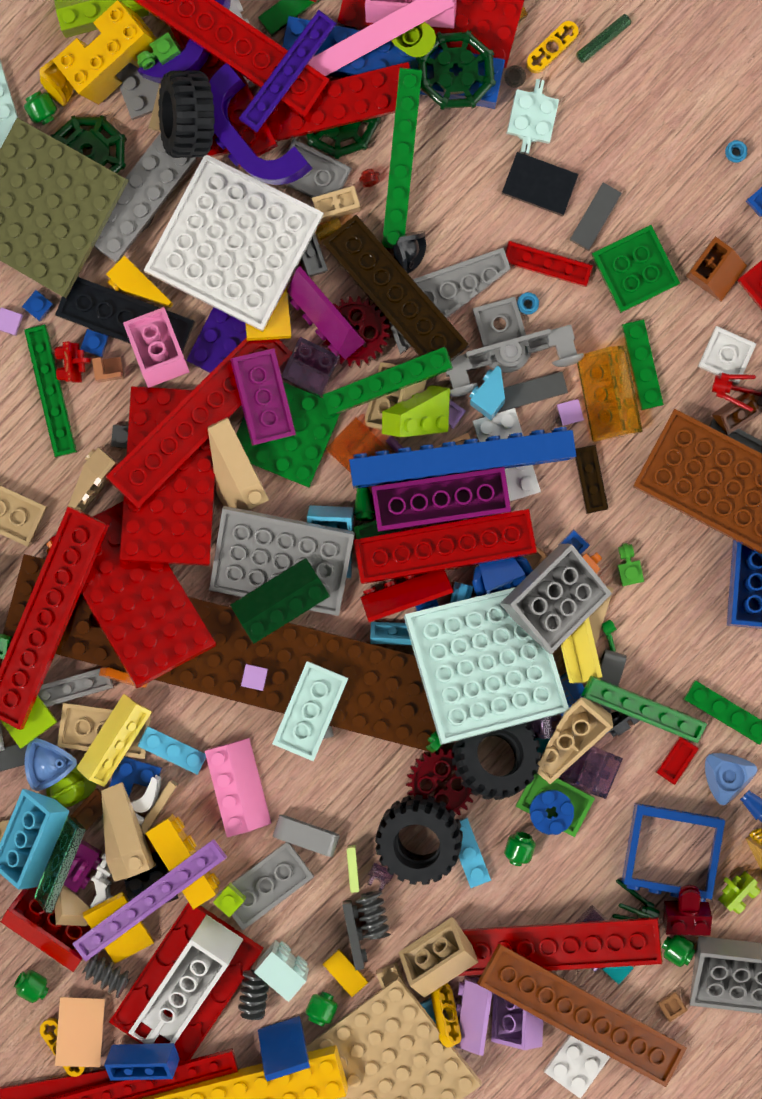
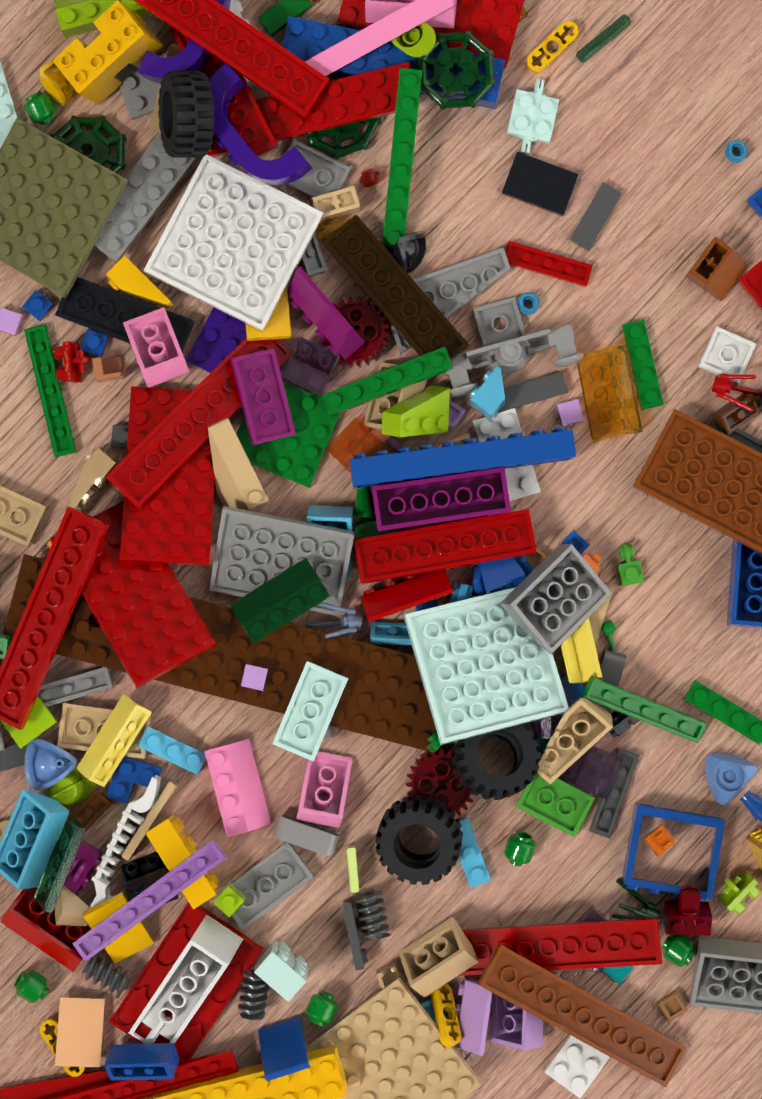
(117, 675): orange tile -> none
(124, 840): tan wedge -> none
(164, 50): bright green plate -> none
(287, 71): dark purple tile -> none
(324, 790): none -> bright pink slope
(344, 972): yellow tile -> none
(350, 621): none -> sand blue plant
(379, 873): tile -> none
(515, 76): clear smoke plate -> none
(546, 800): blue plate -> none
(591, 479): dark brown tile -> none
(609, 808): none -> dark grey tile
(635, 269): green plate -> none
(659, 840): none -> orange tile
(677, 760): red tile -> none

